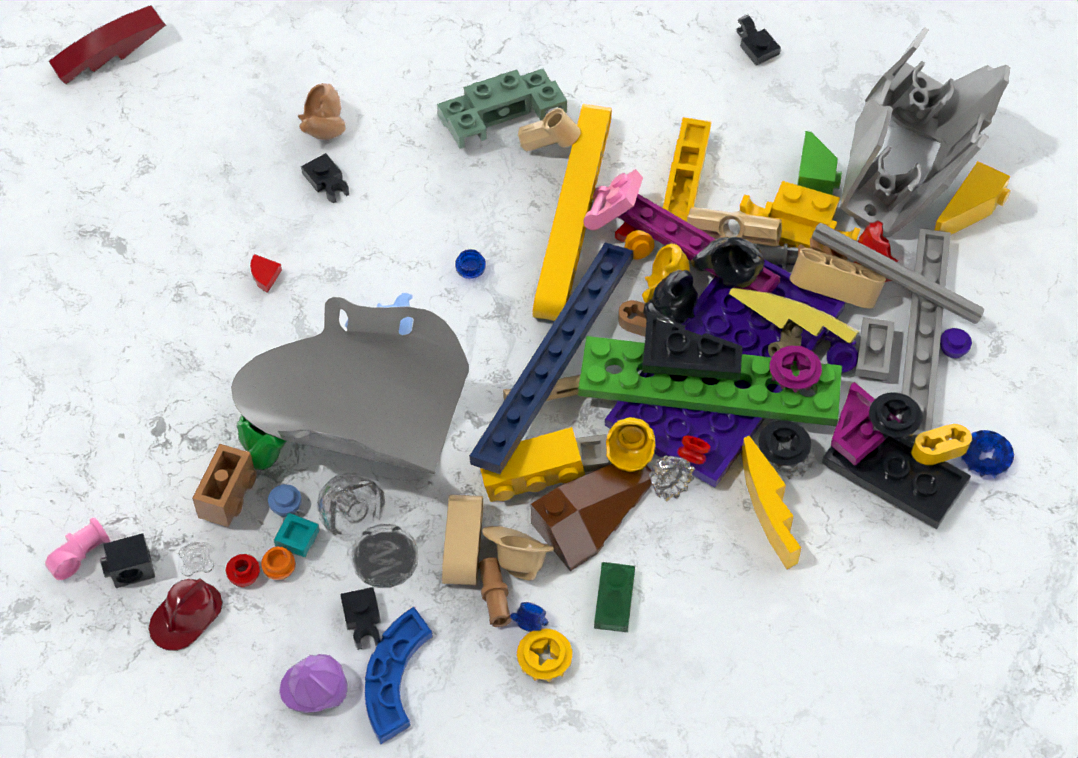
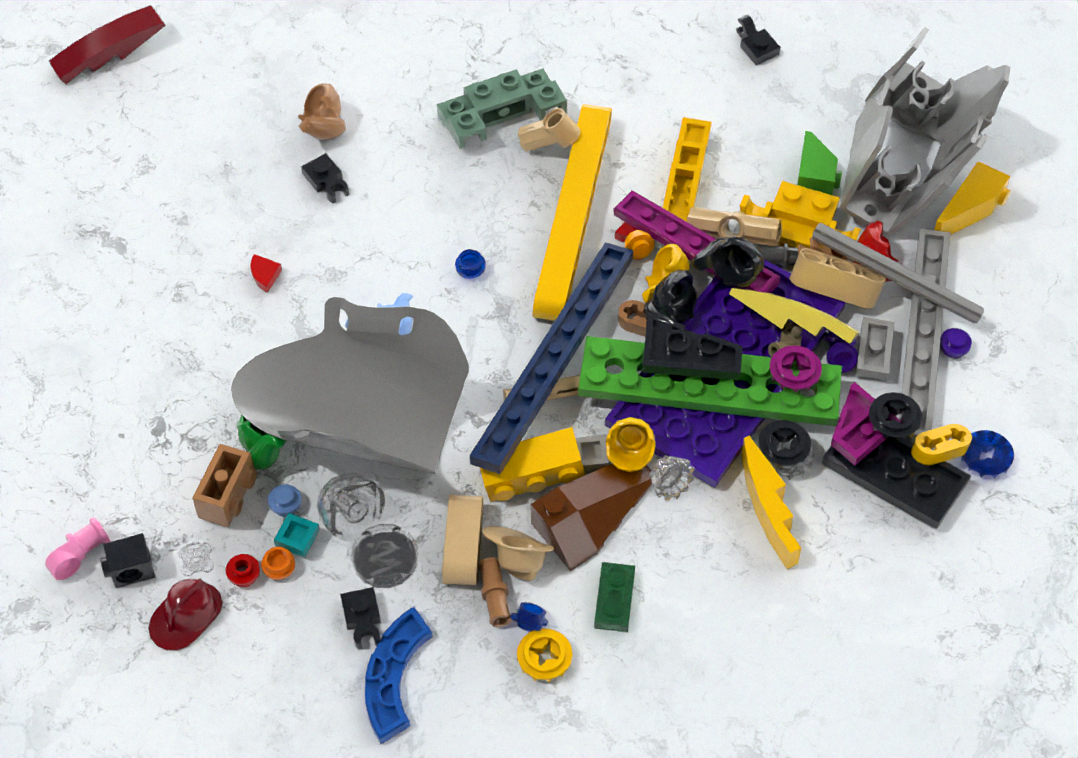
(314, 684): medium lavender piece -> none
(613, 200): bright pink plate -> none
(693, 449): red bush -> none

